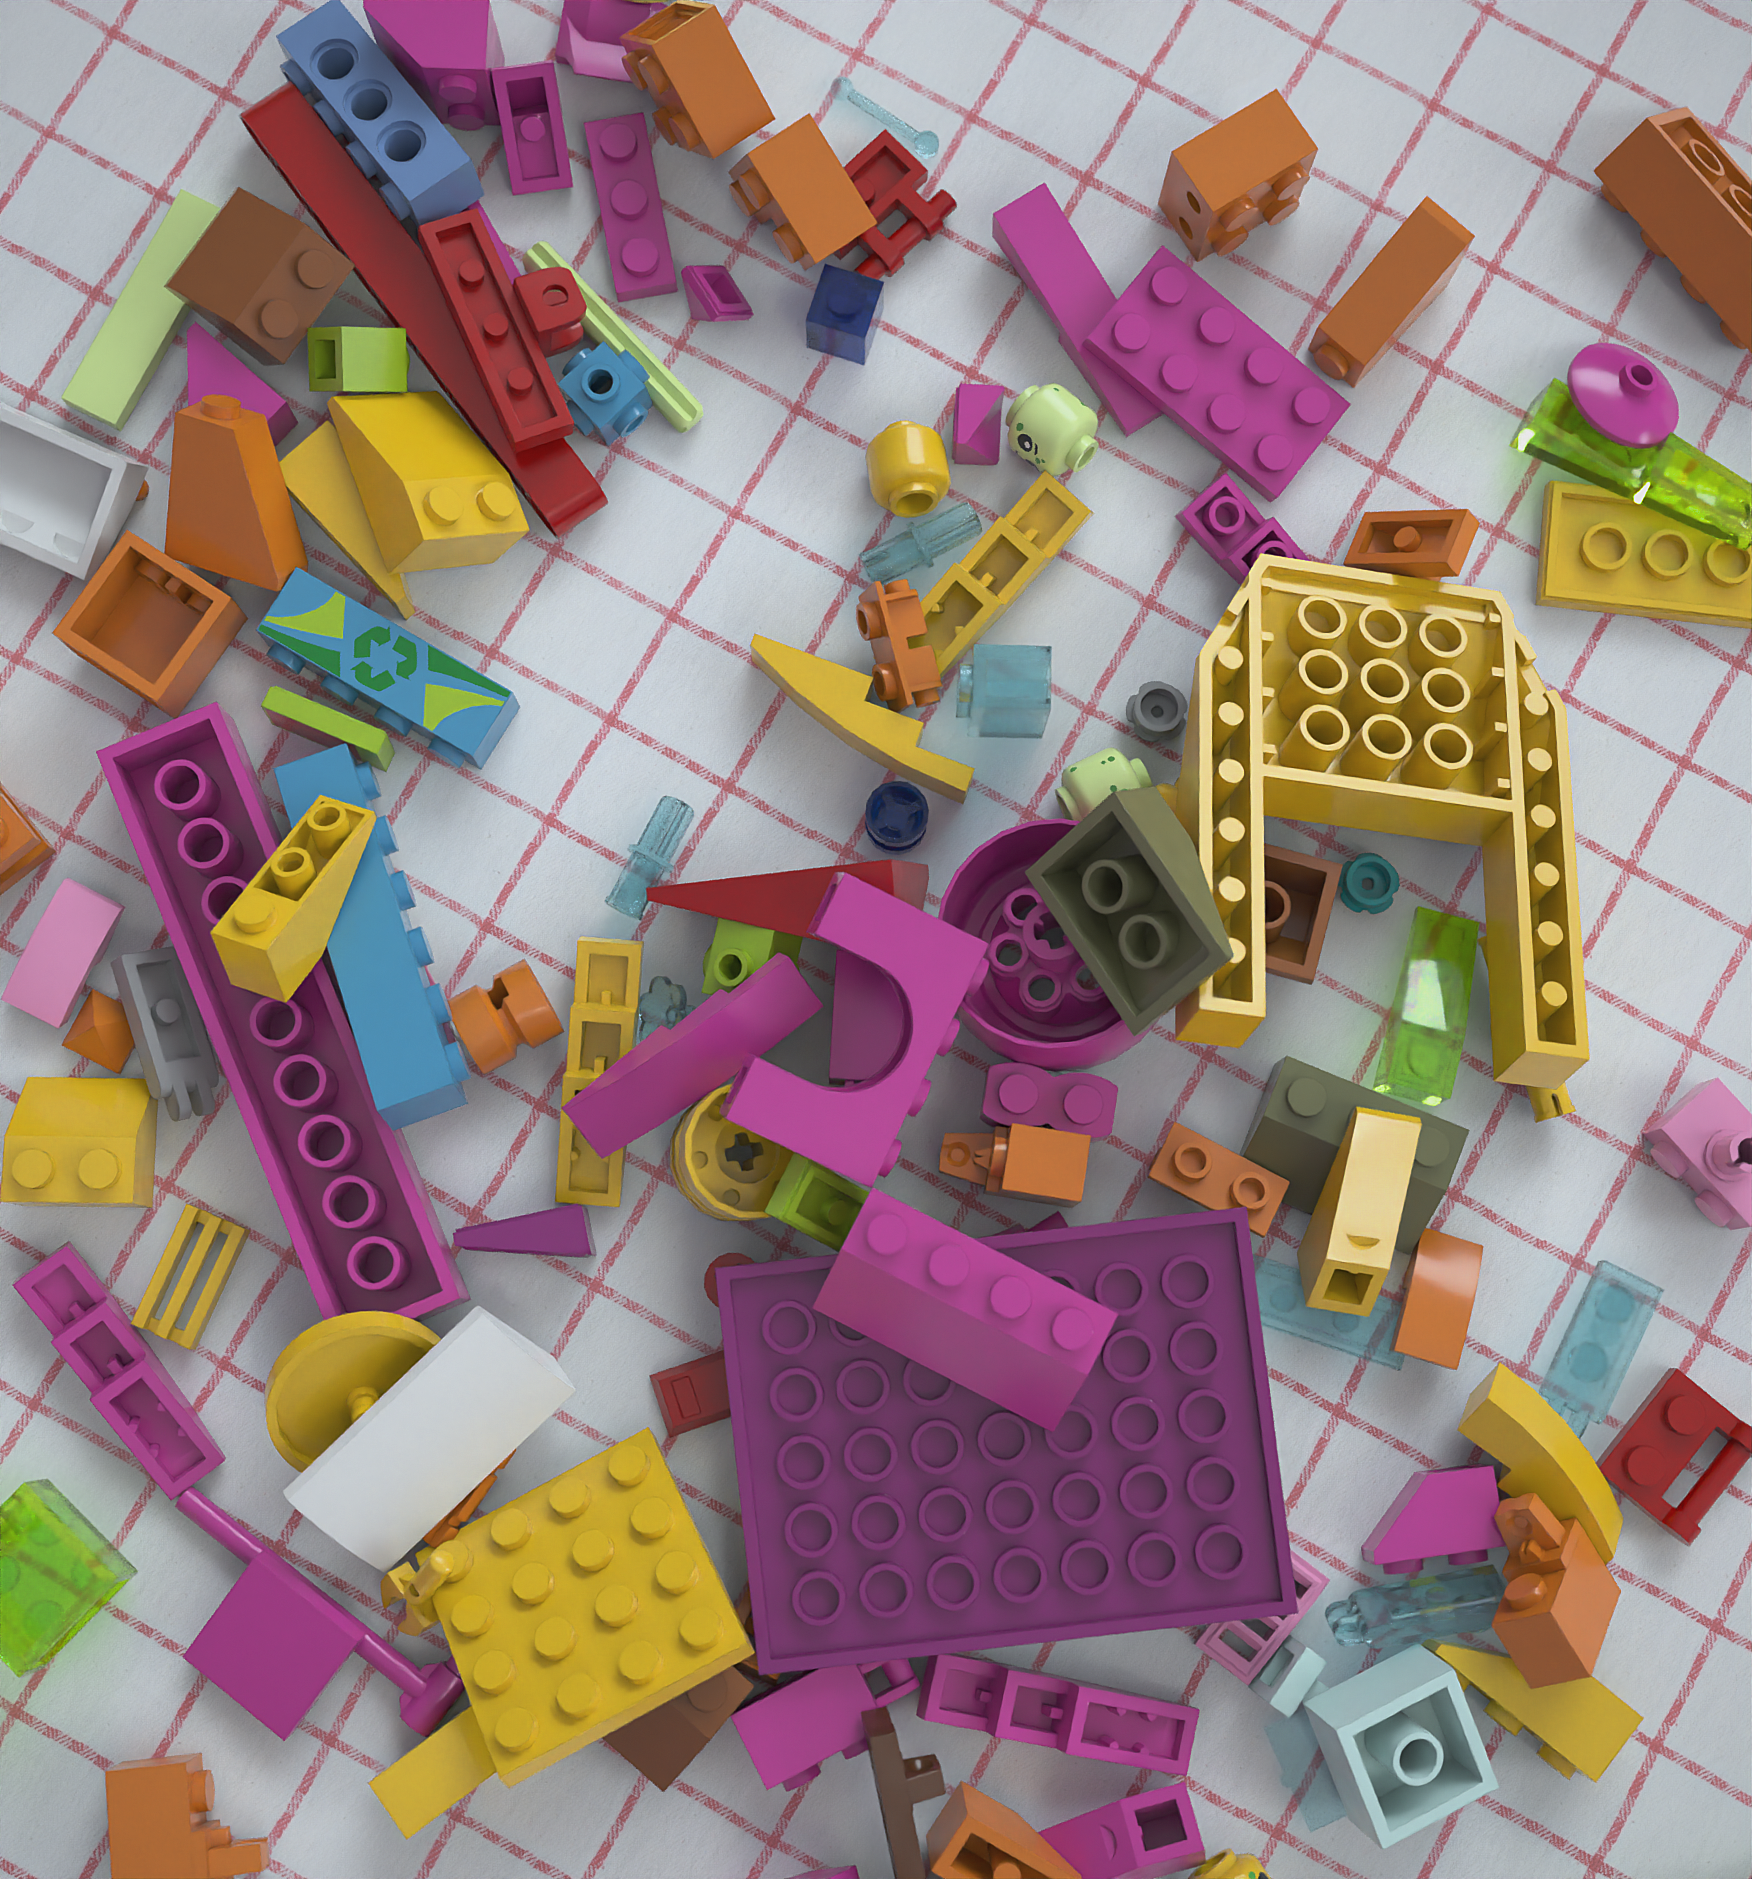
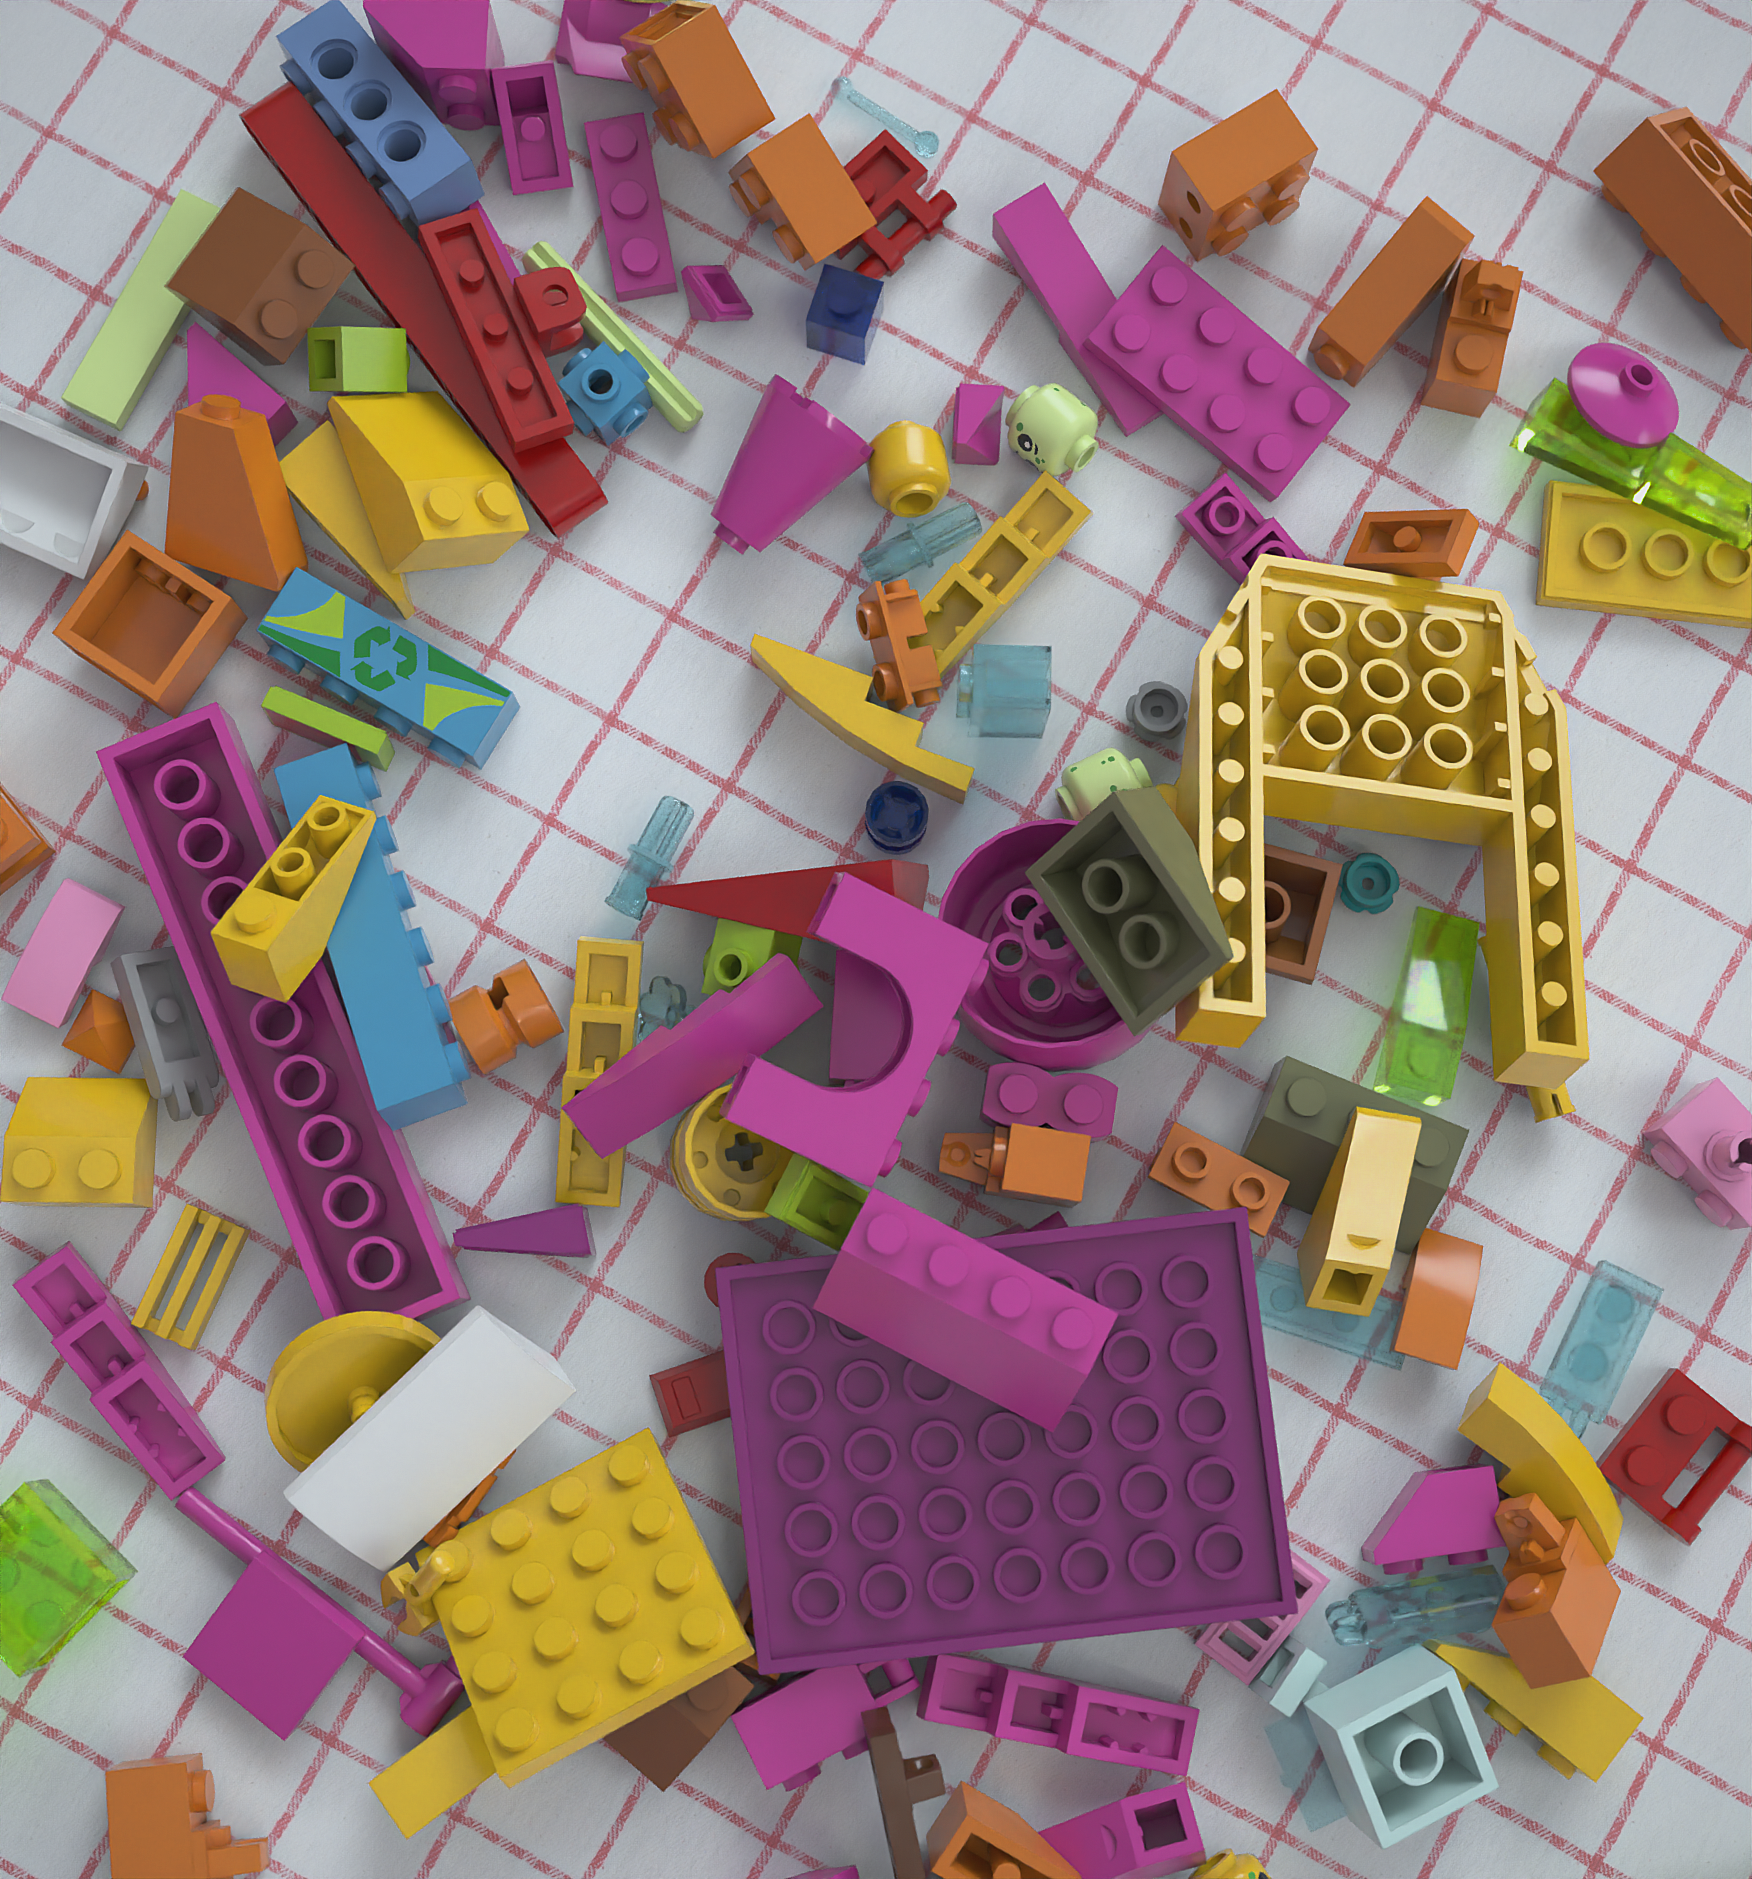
(784, 467): none -> dark pink cone
(1471, 337): none -> orange hinge

